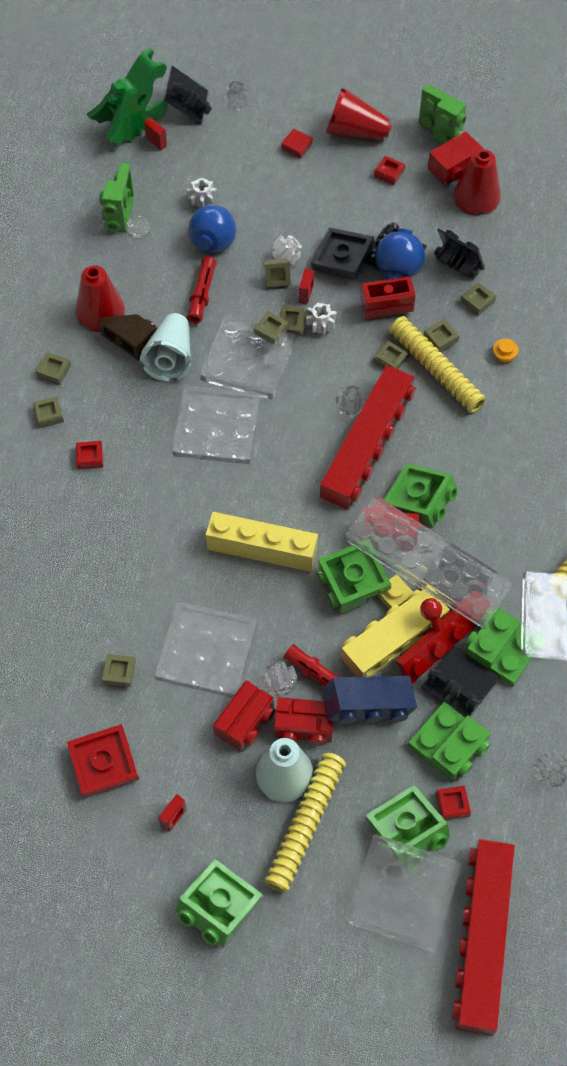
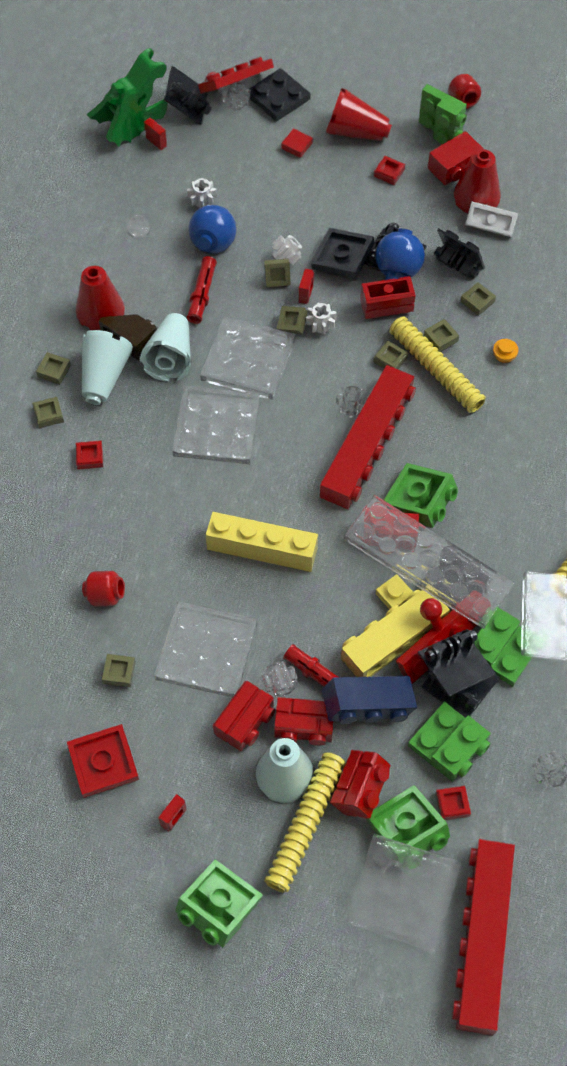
(102, 364): none -> light aqua cone
(103, 588): none -> red head
(118, 199): bright green plate -> none
(215, 81): none -> red plate
(271, 327): olive plate -> none
(278, 94): none -> black plate
(351, 578): bright green plate -> none
(361, 784): none -> red brick
(457, 662): none -> black hinge
(465, 89): none -> red head
(491, 219): none -> white plate

